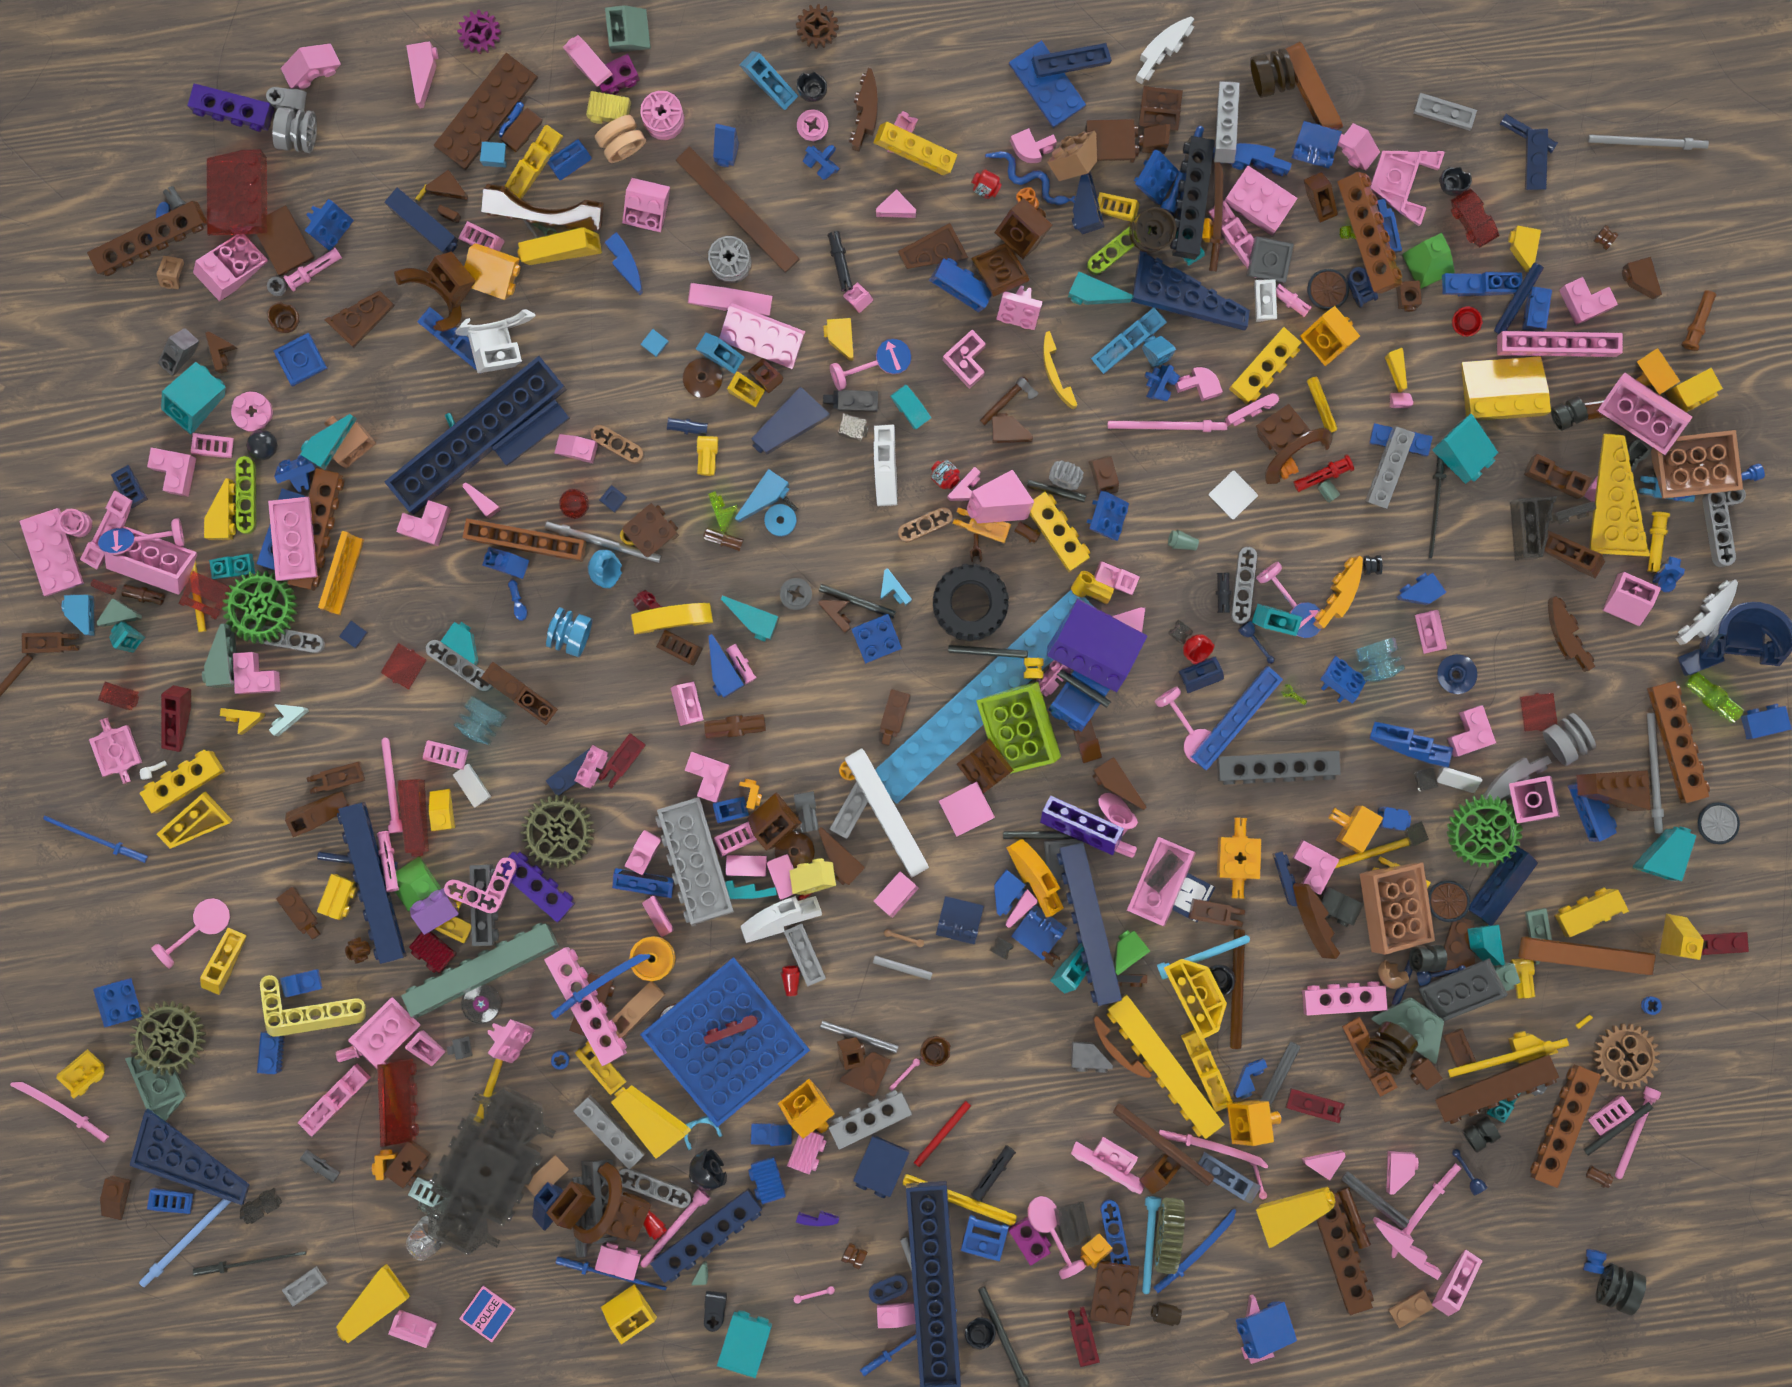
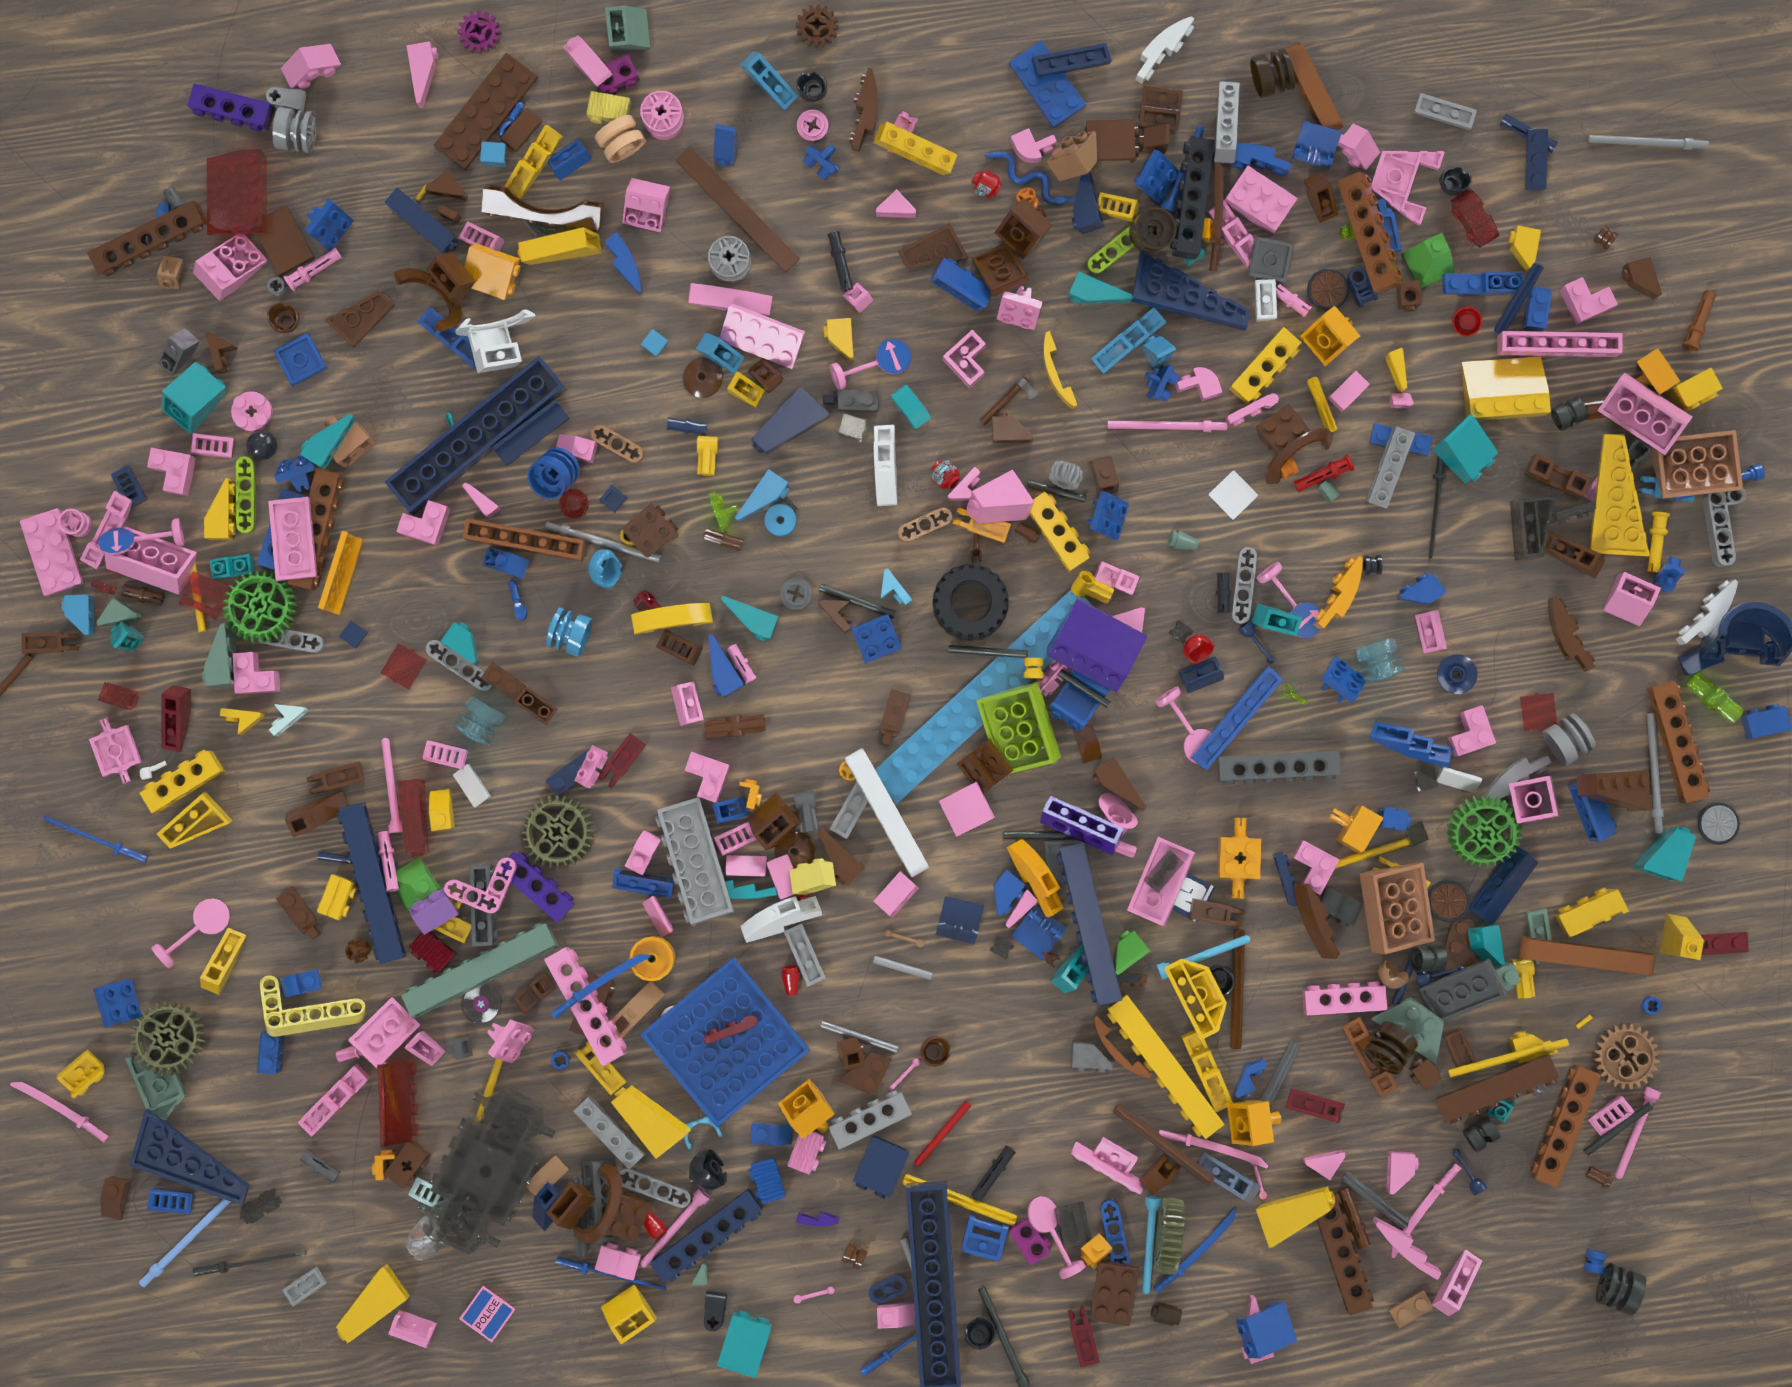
(534, 992): none -> reddish brown slope
(553, 473): none -> blue wheel
(1348, 391): none -> bright pink slope

